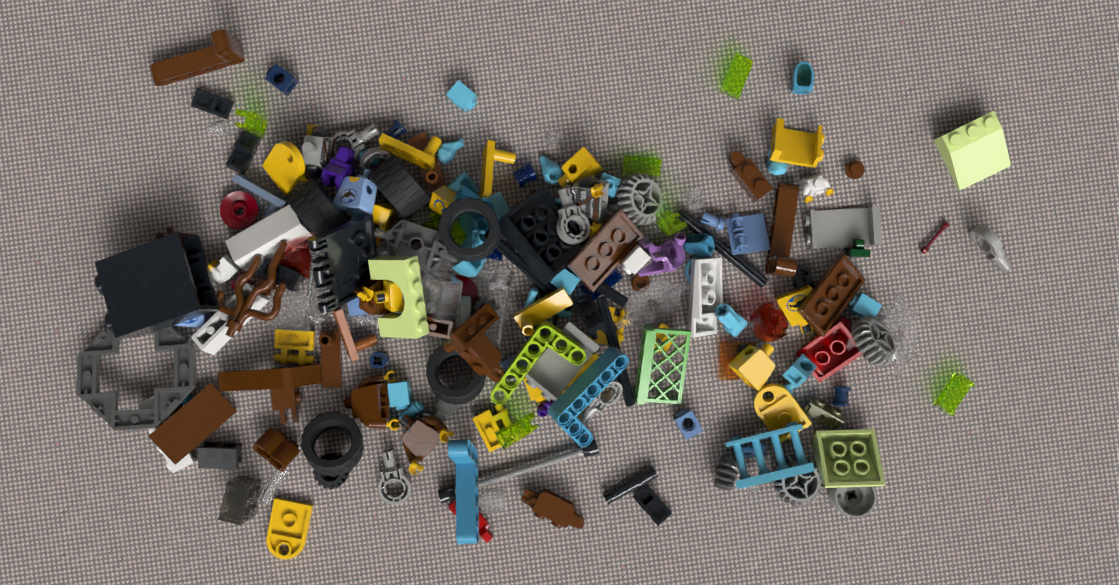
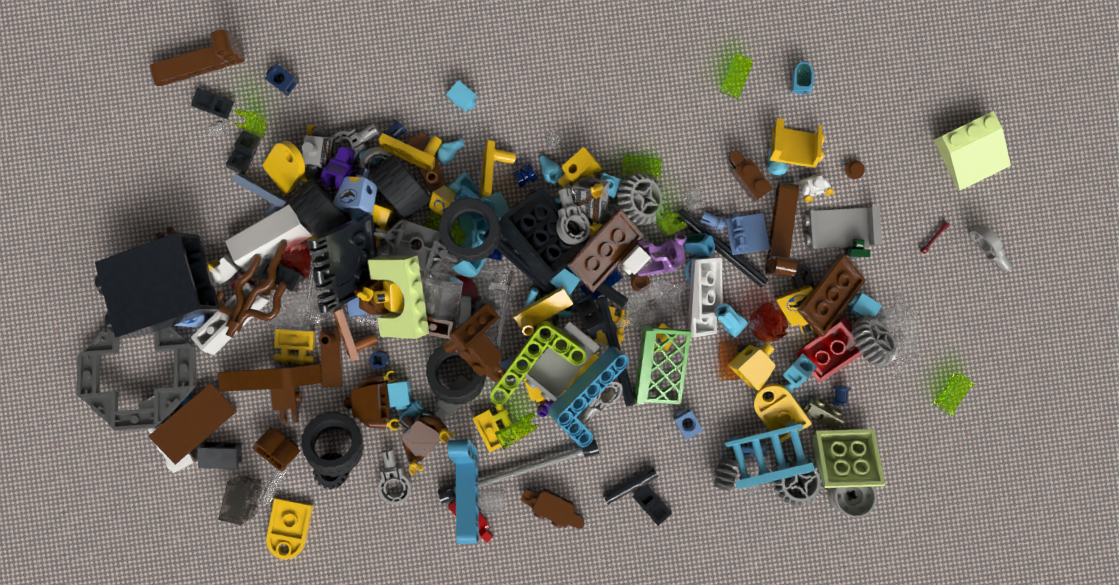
(230, 210): dark red dish -> none

